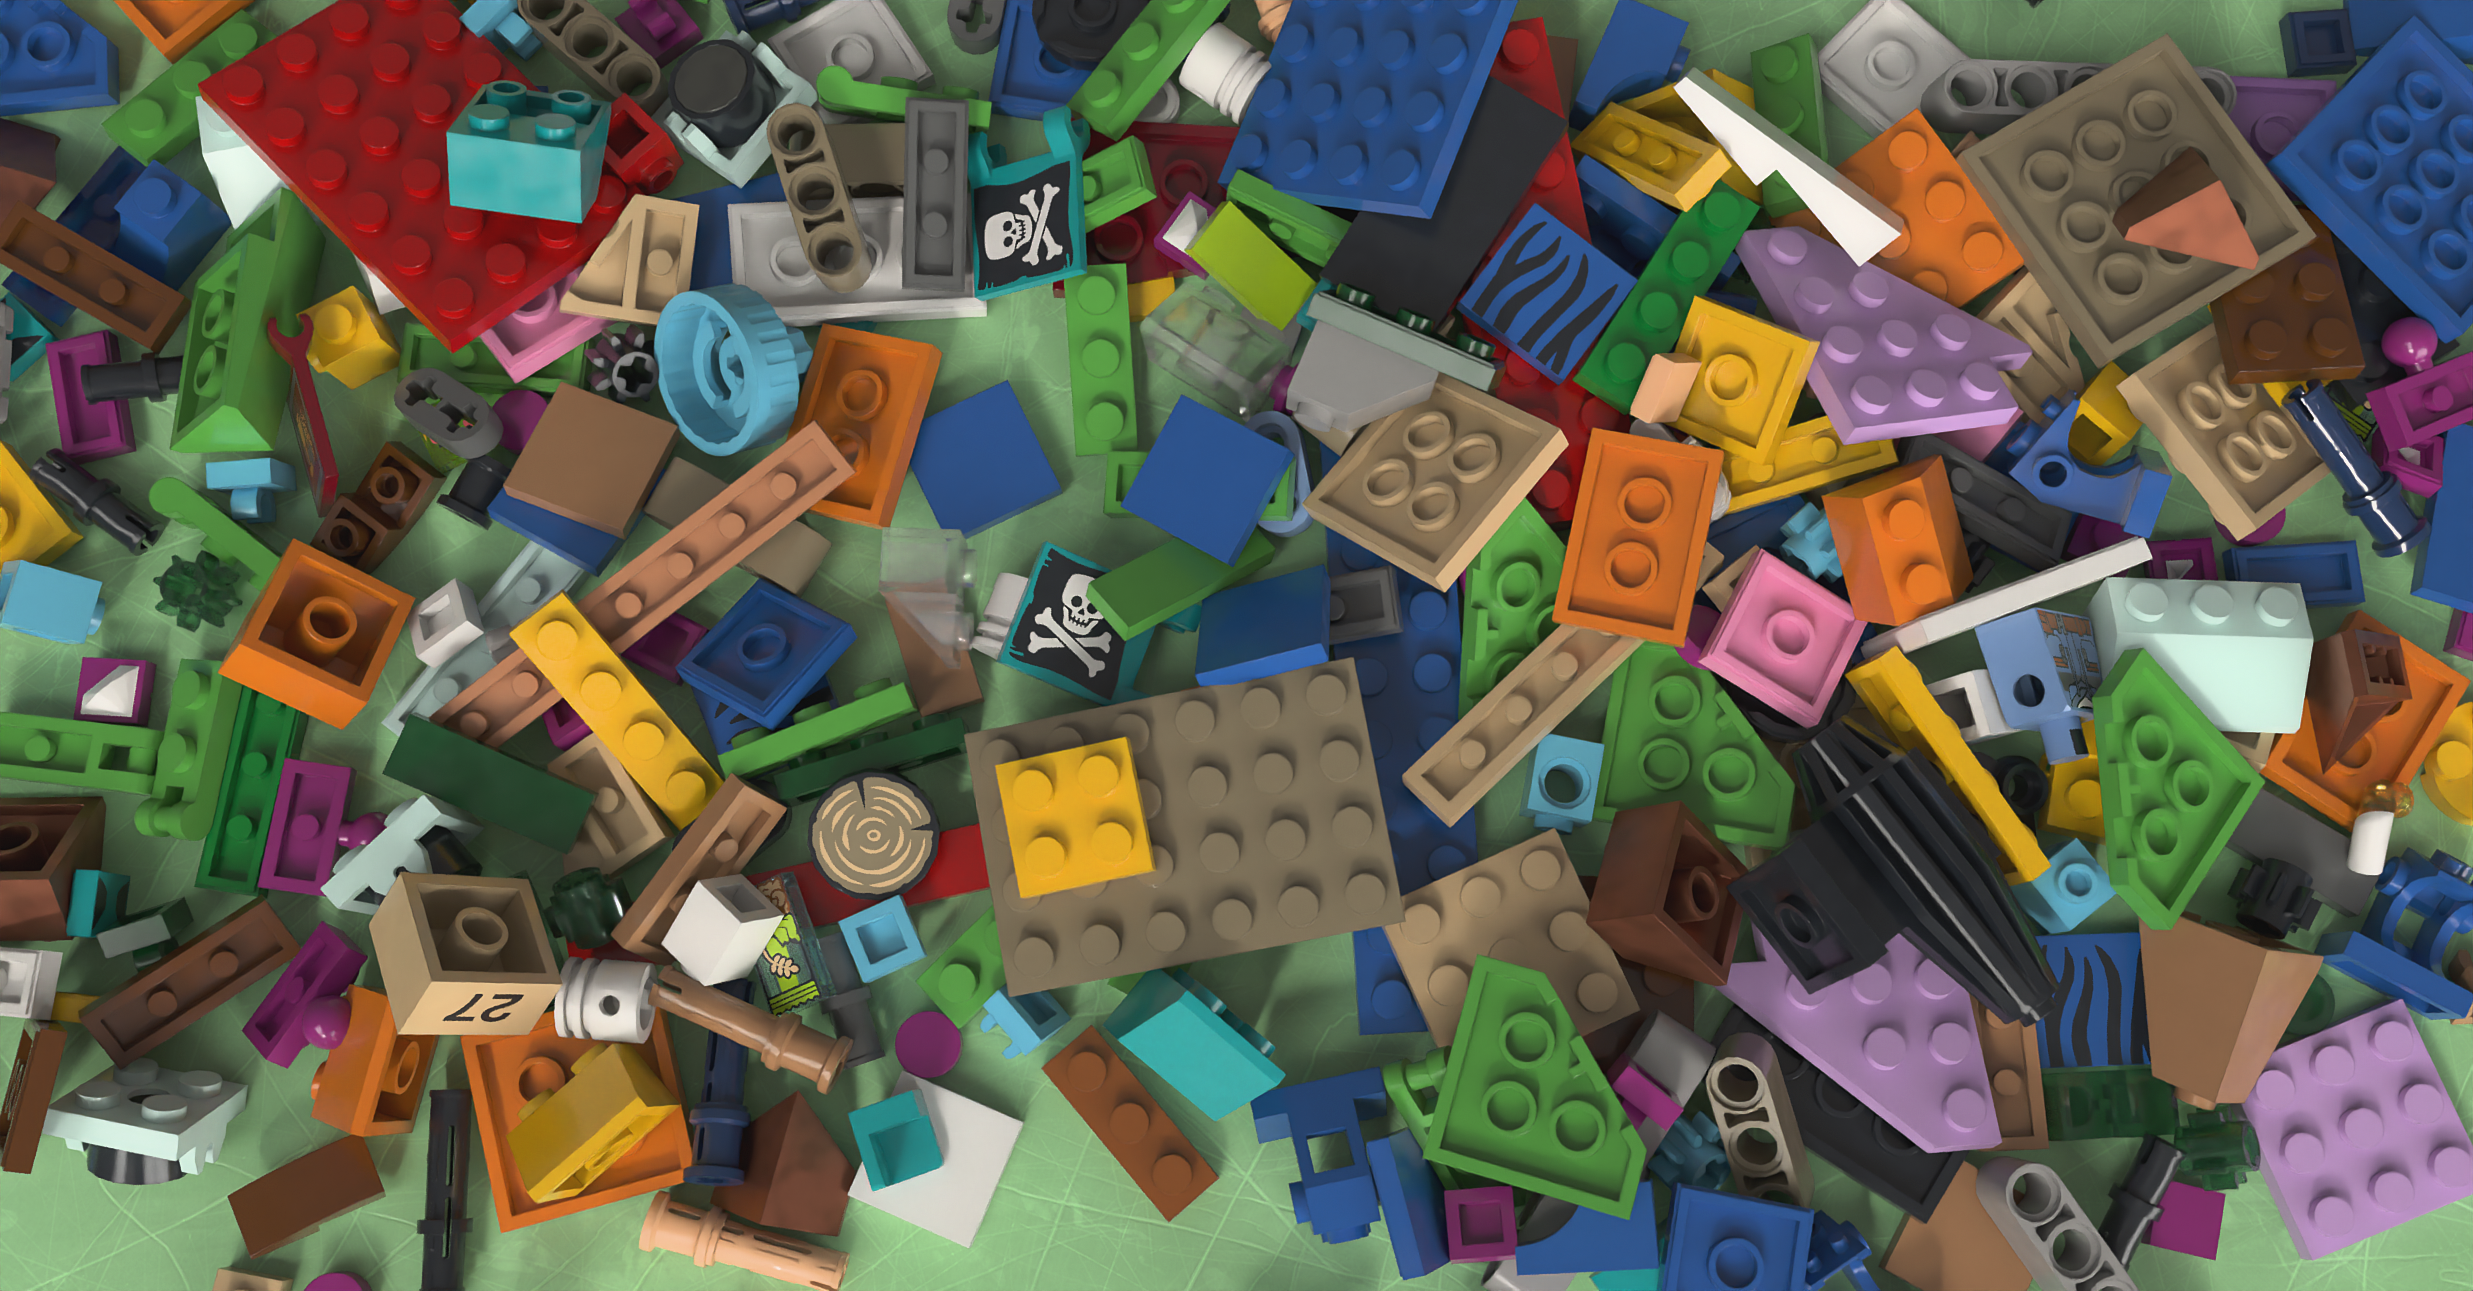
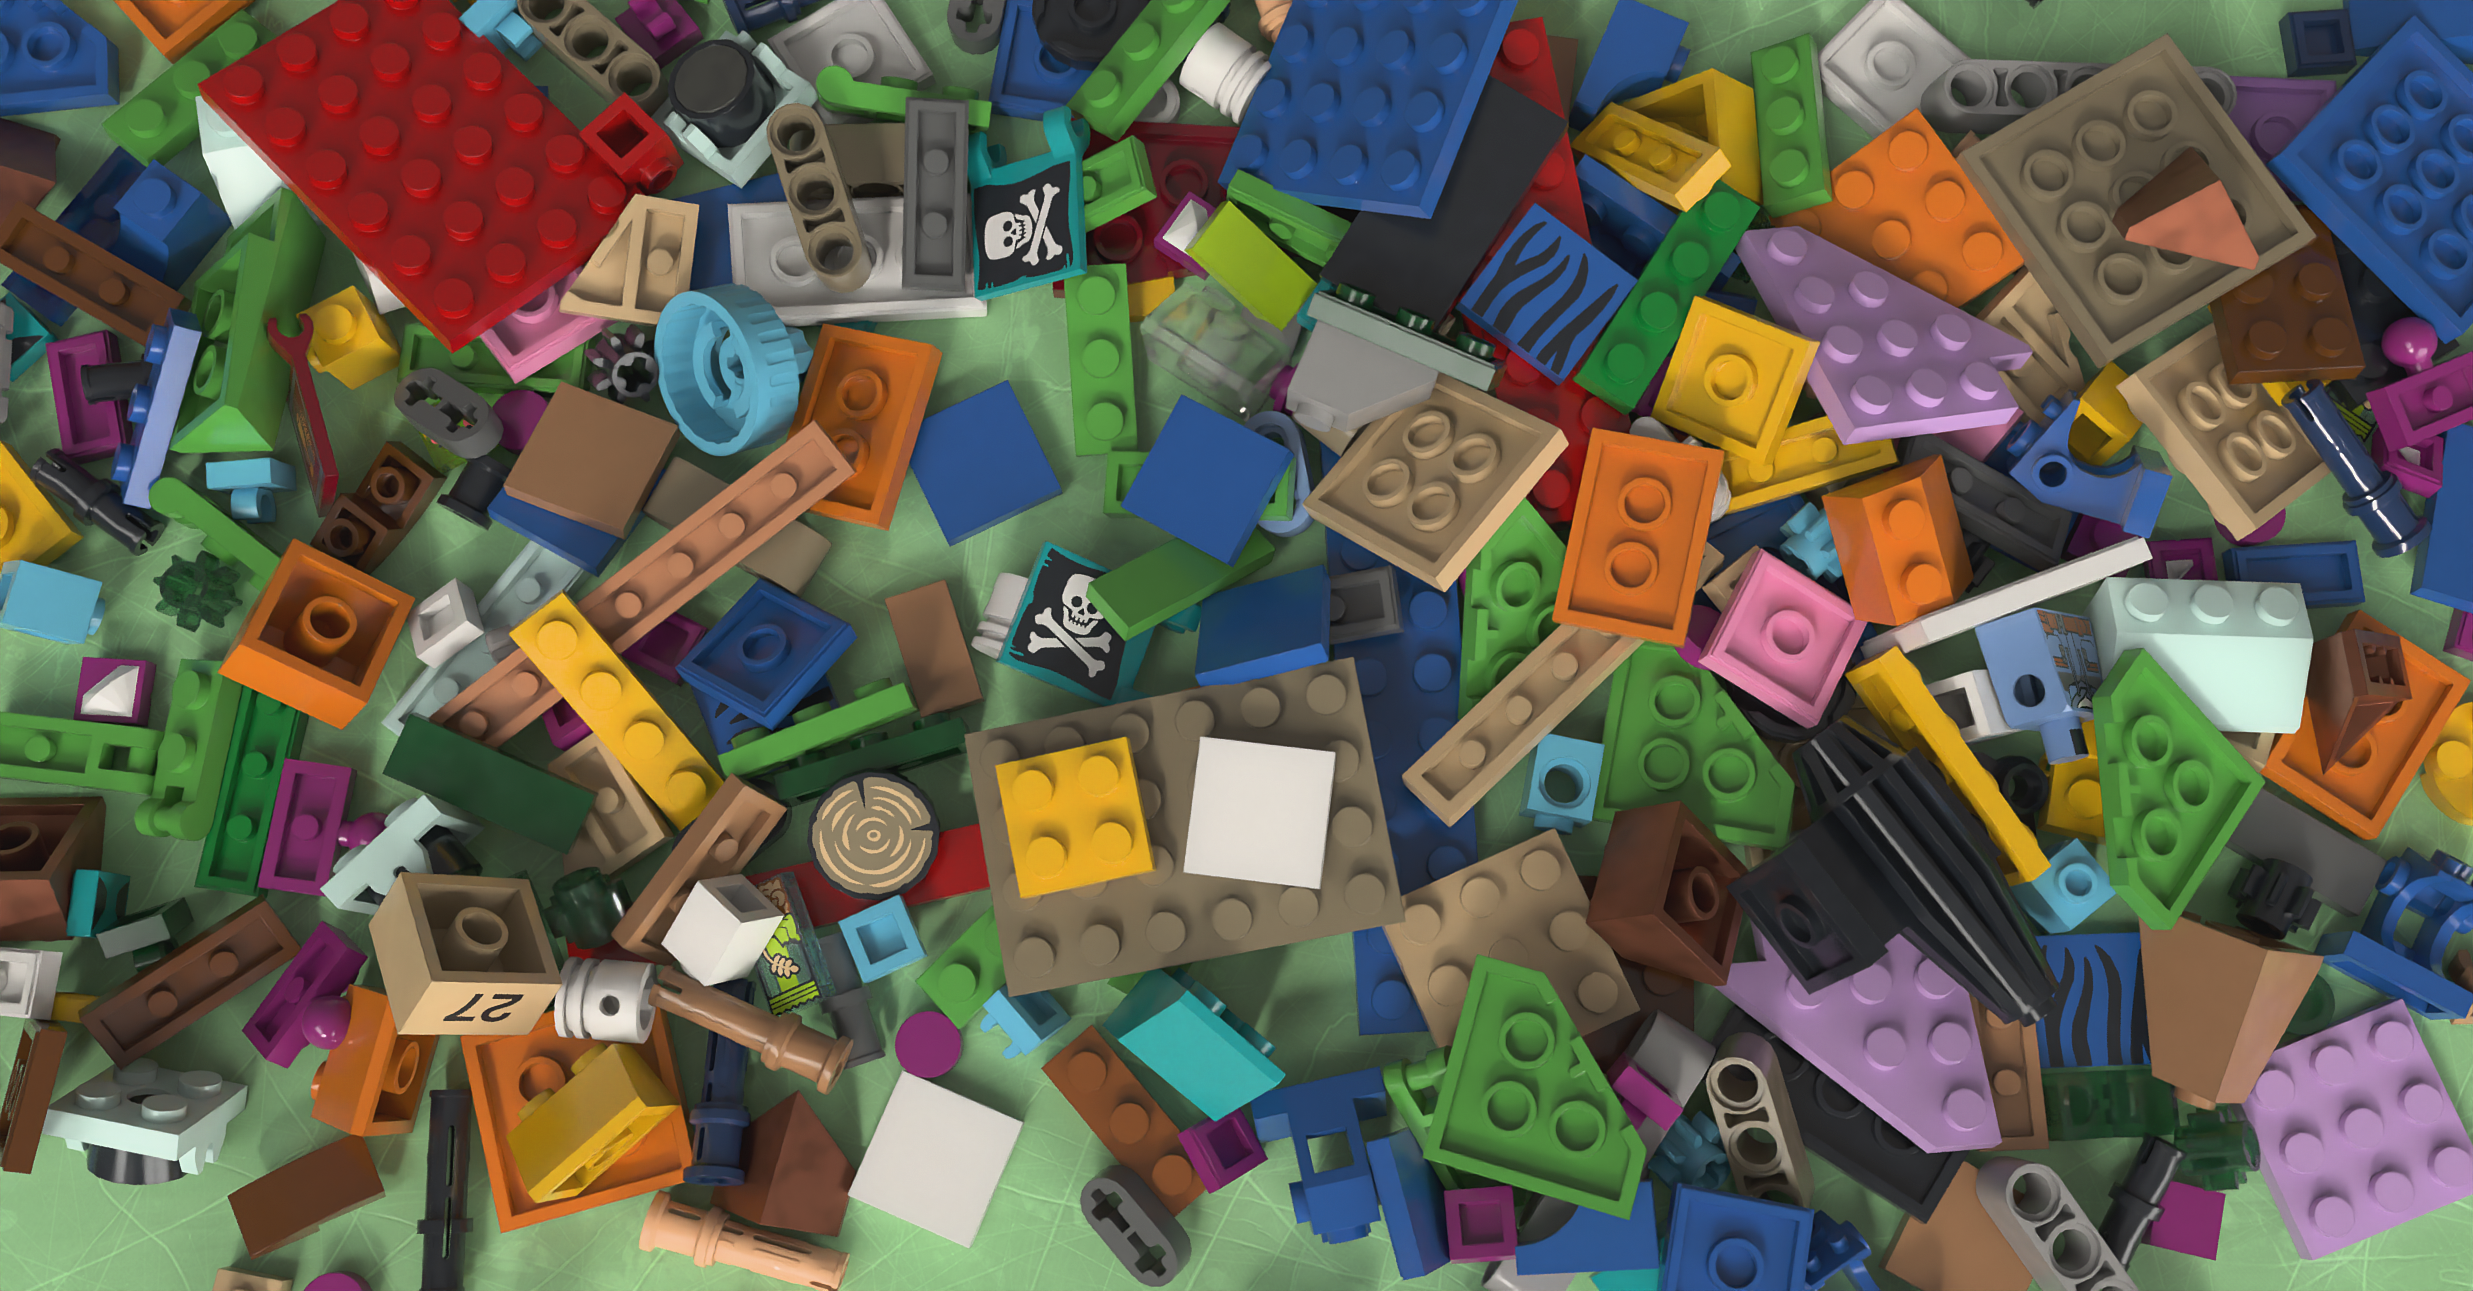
(156, 406): none -> plate
(528, 152): teal slope -> none
(896, 1139): teal panel -> none
(926, 583): clear slope -> none
(1135, 1225): none -> dark grey beam
(1222, 1149): none -> magenta tile
(1260, 812): none -> white tile
(1665, 387): light nougat tile -> none
(1759, 148): white slope -> none
(2373, 824): arm -> none

